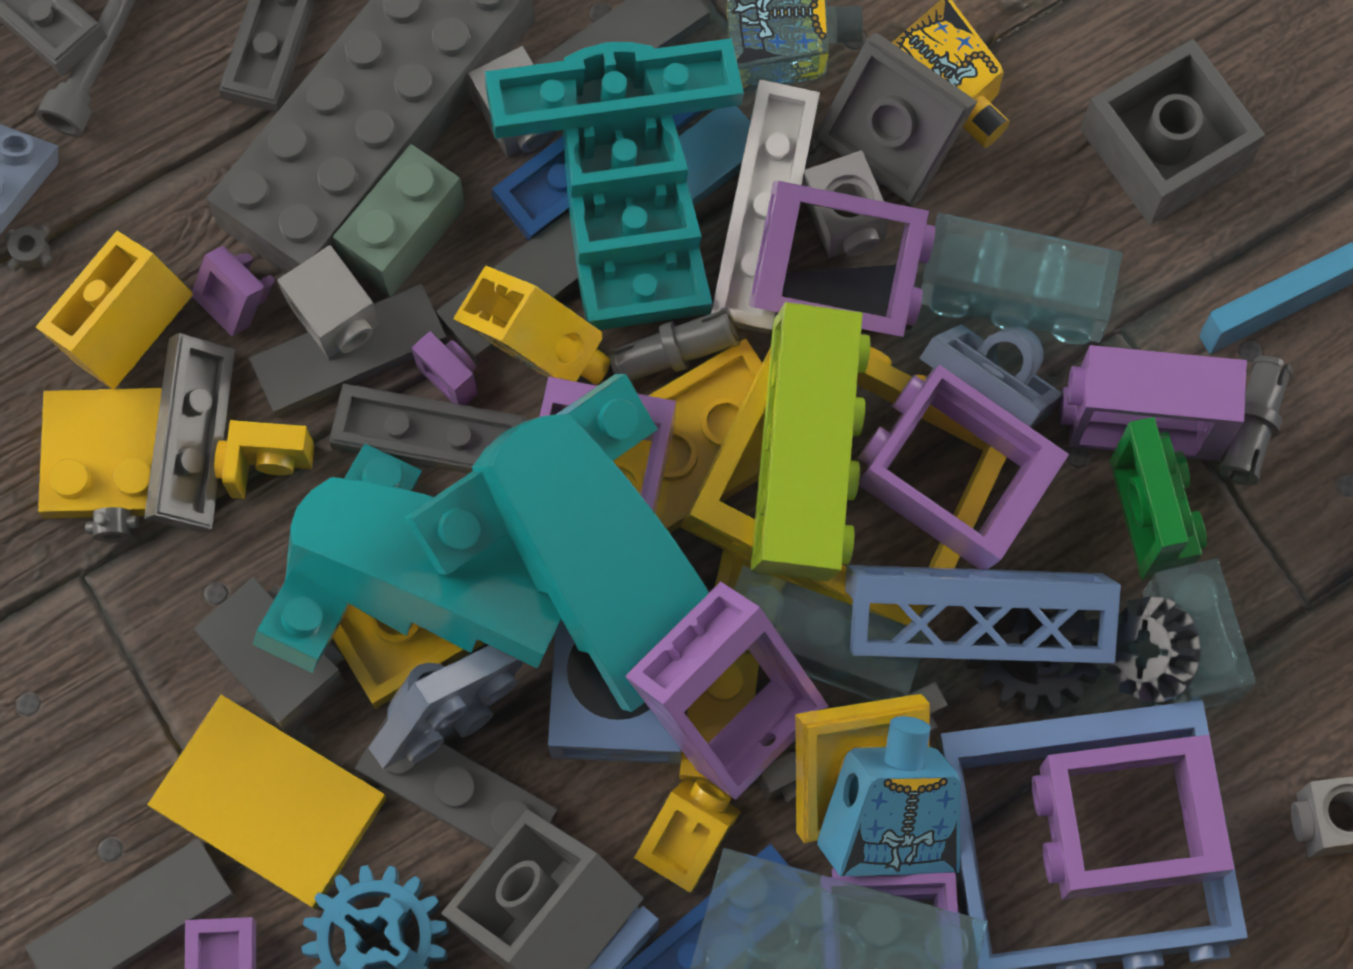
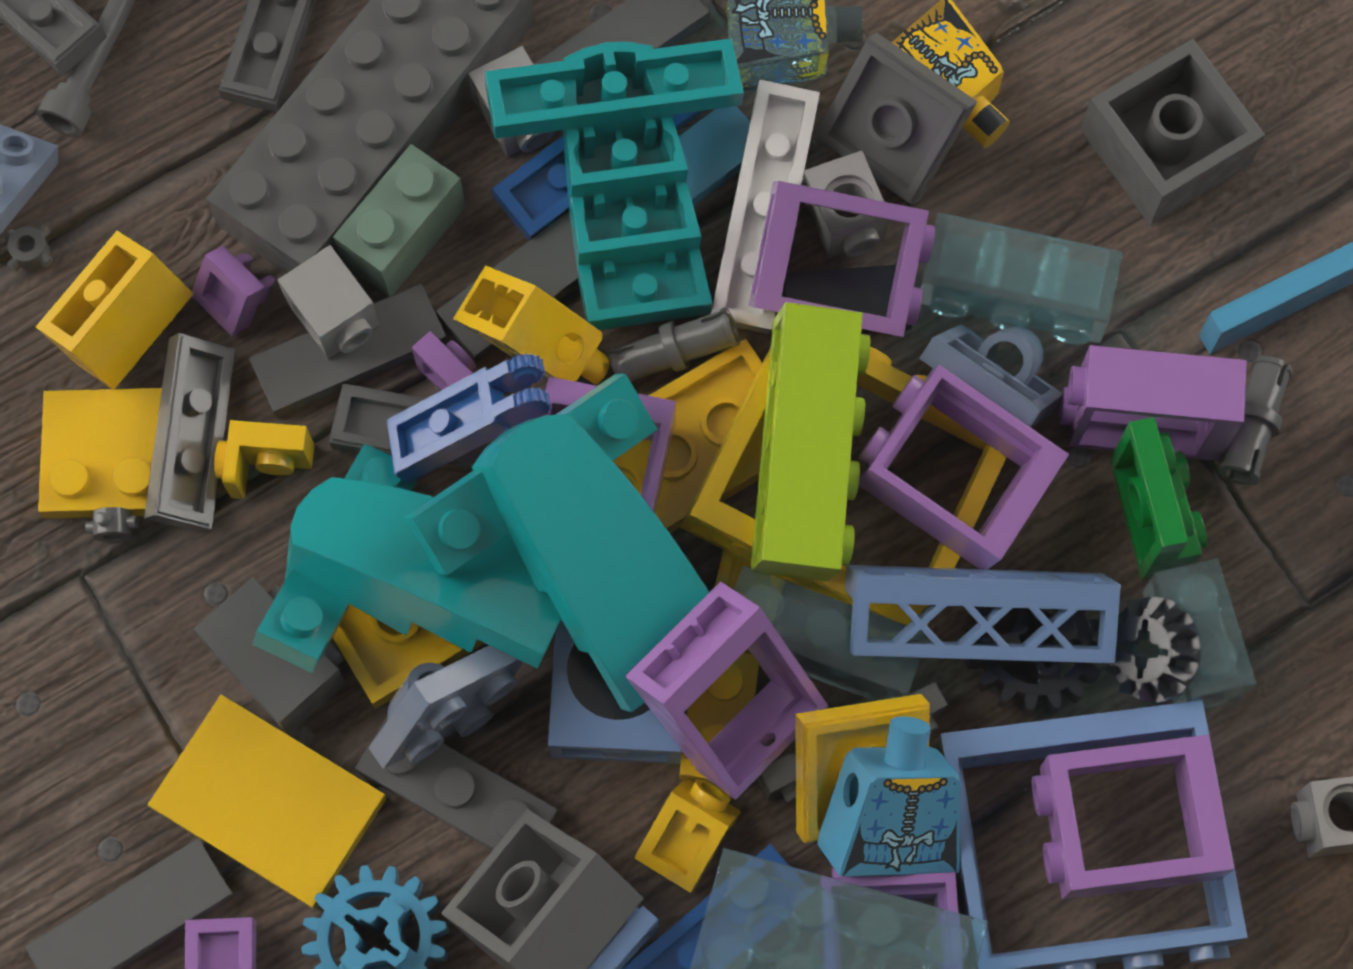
(466, 416): none -> blue hinge

